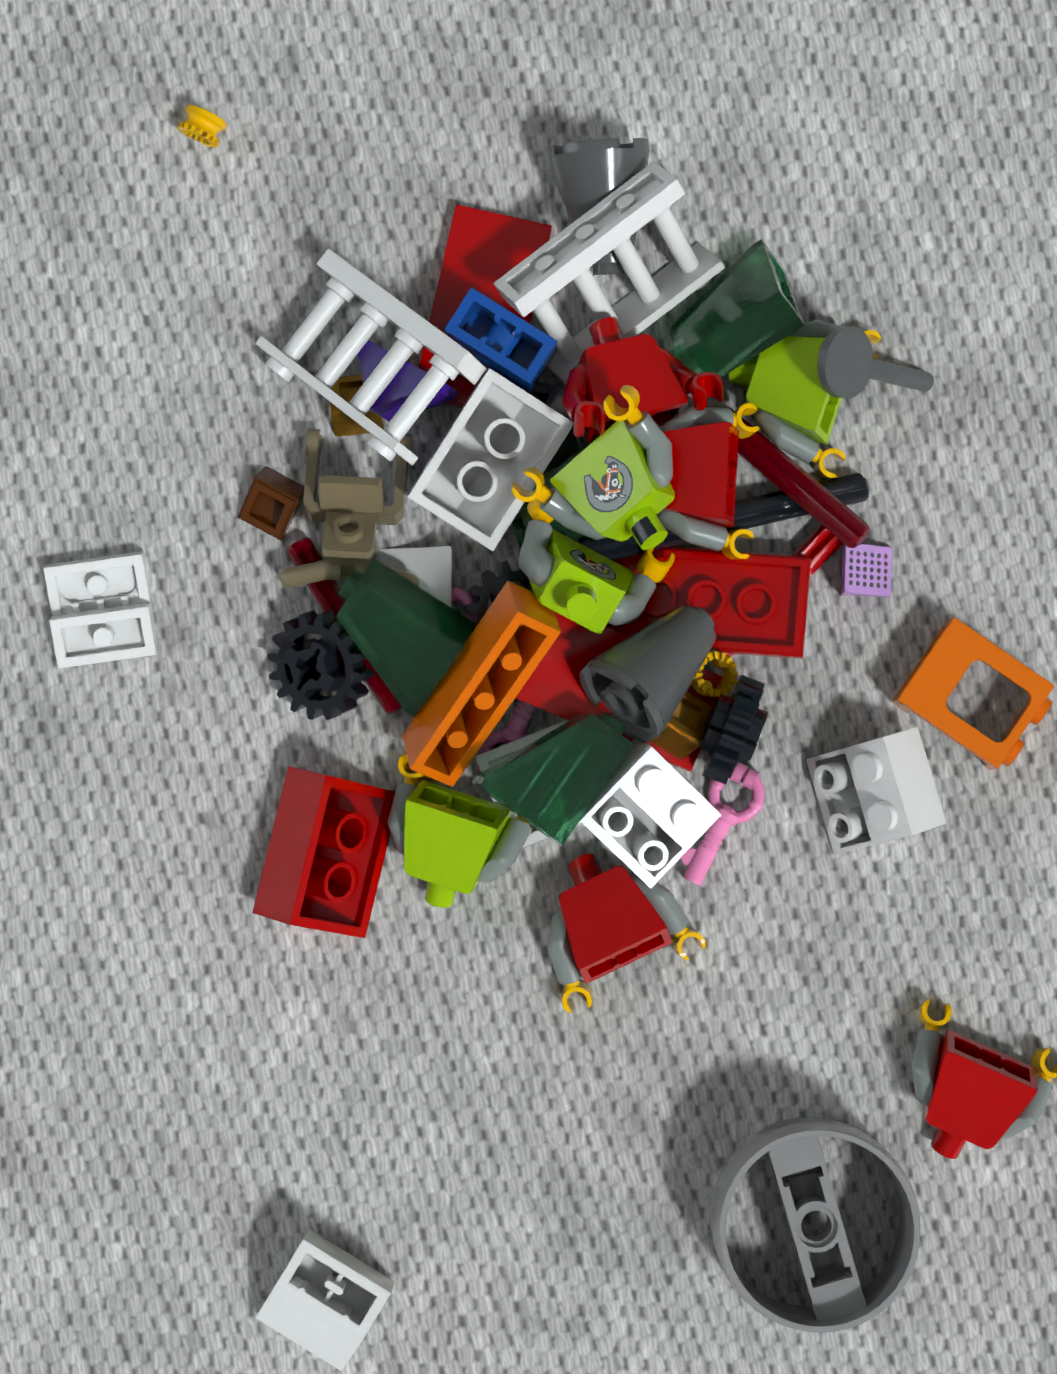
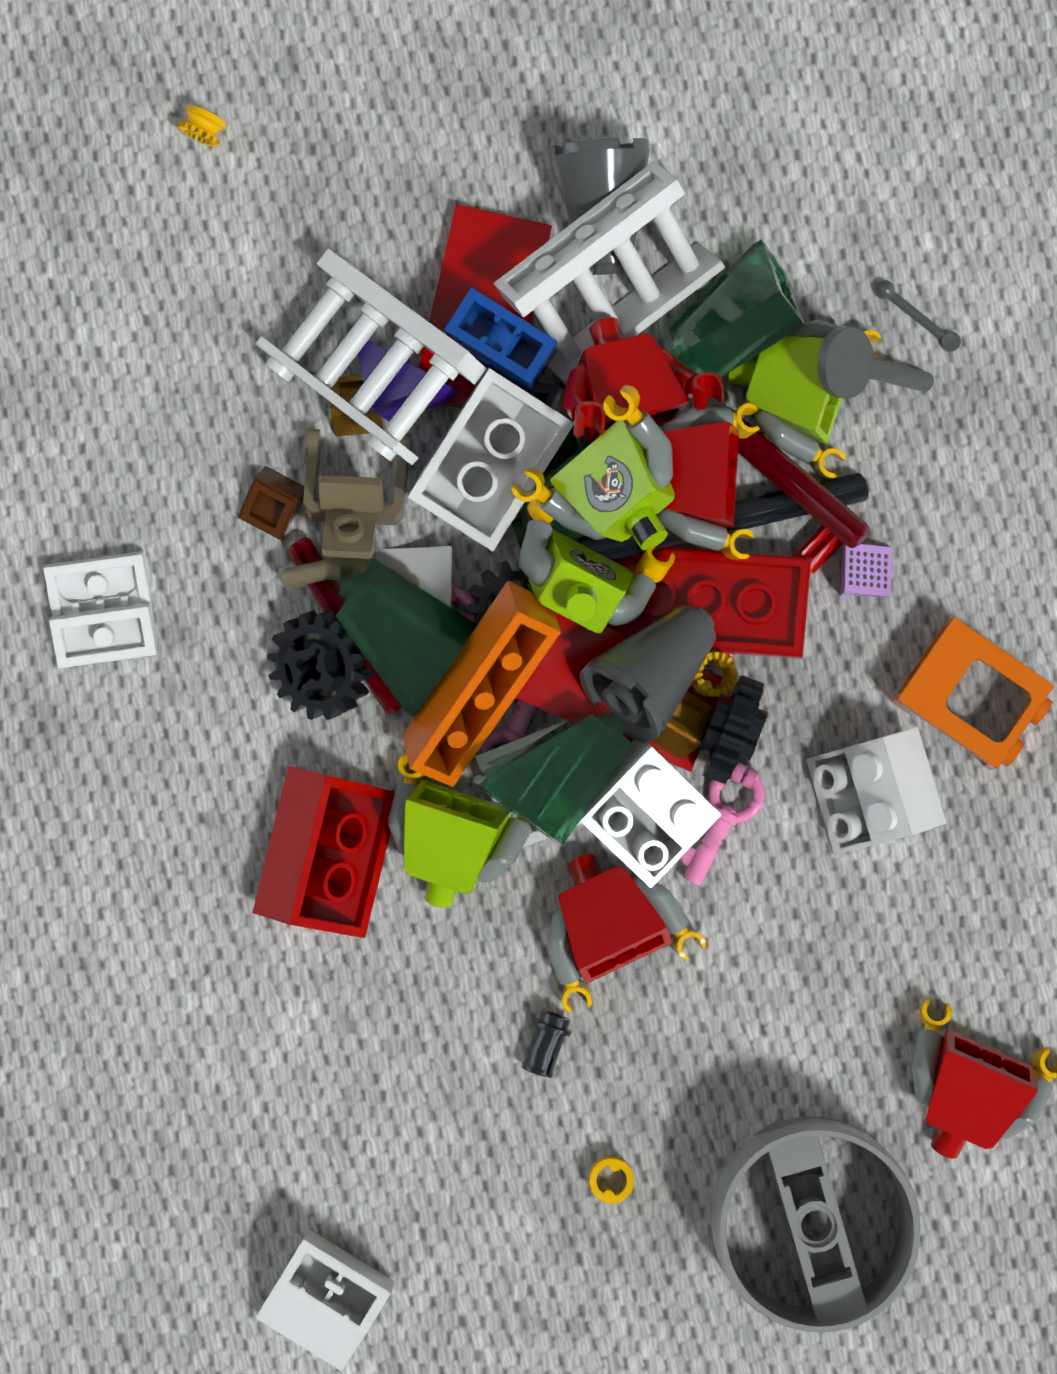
(546, 1043): none -> black pin
(615, 1164): none -> yellow bush
(949, 341): none -> dark grey hinge

